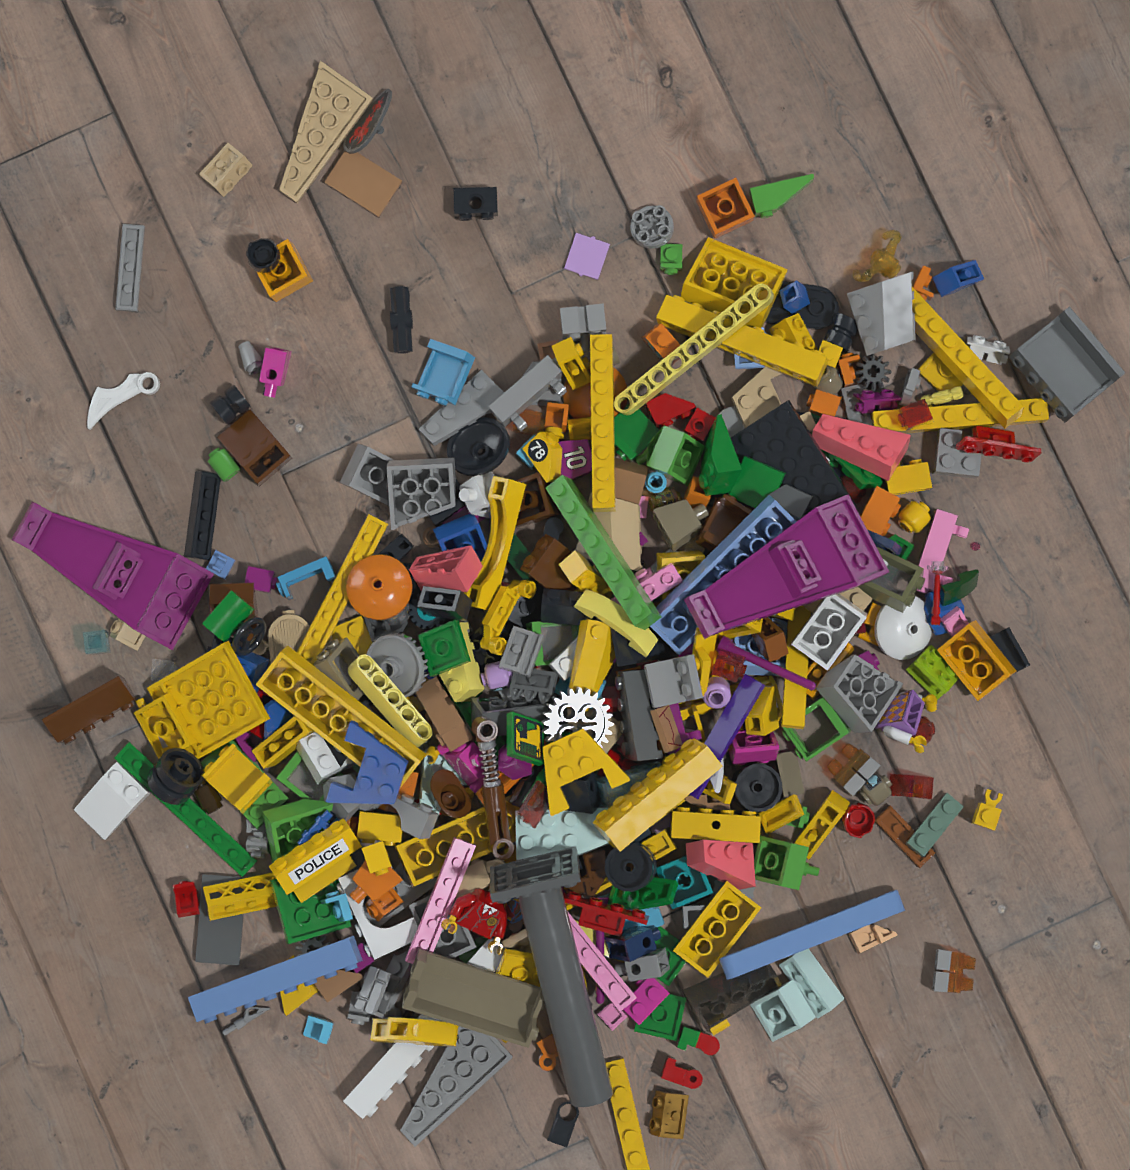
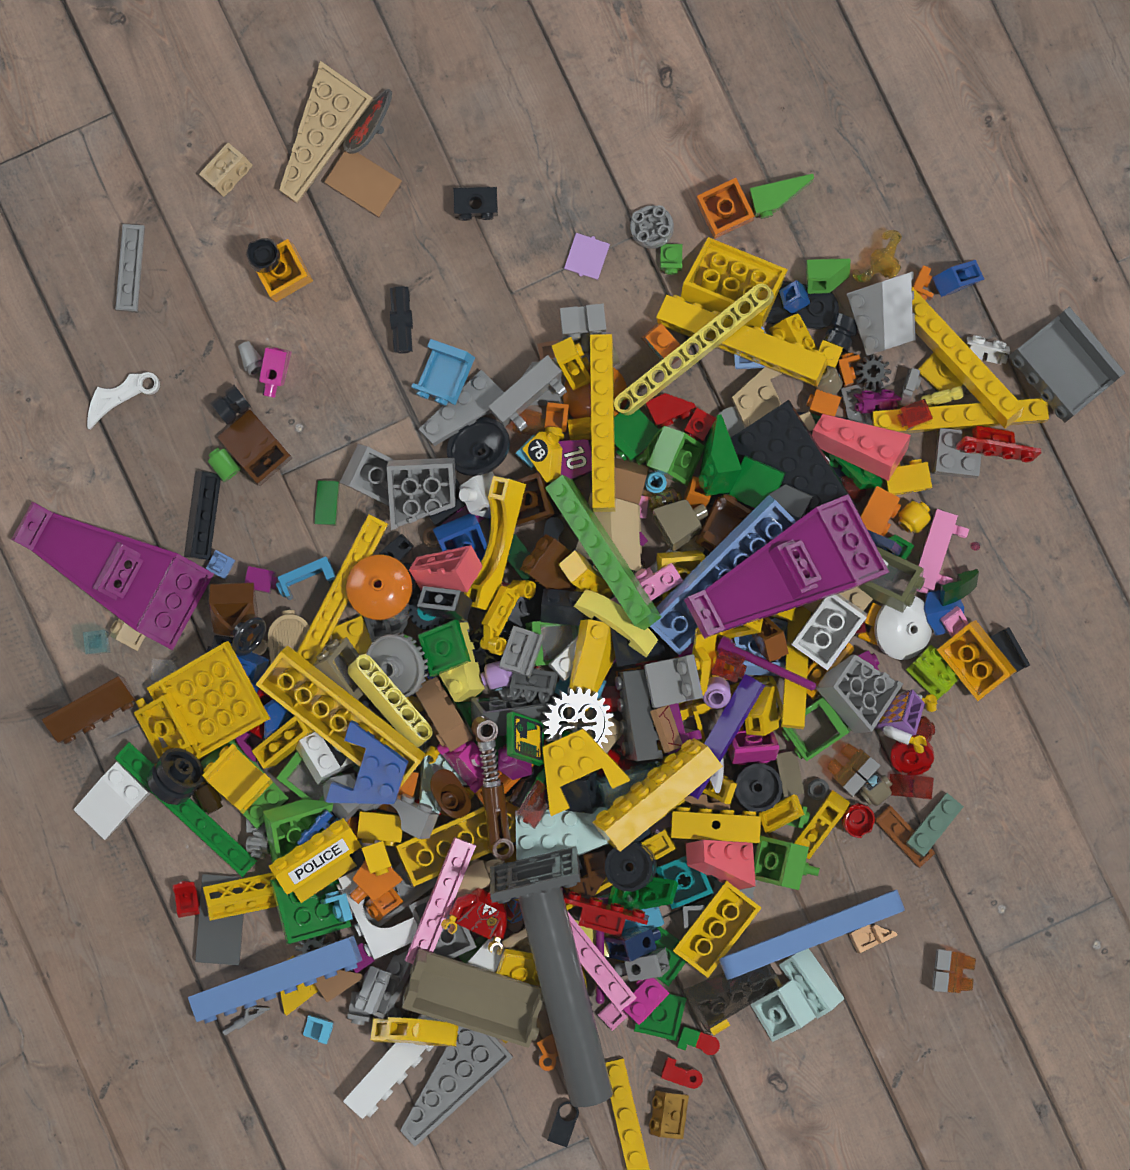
(228, 616): green brick -> none
(327, 503): none -> green slope
(825, 789): none -> dark grey plate
(826, 274): none -> bright green slope
(906, 759): none -> red tile
(936, 568): red piece -> none
(987, 814): yellow brick -> none

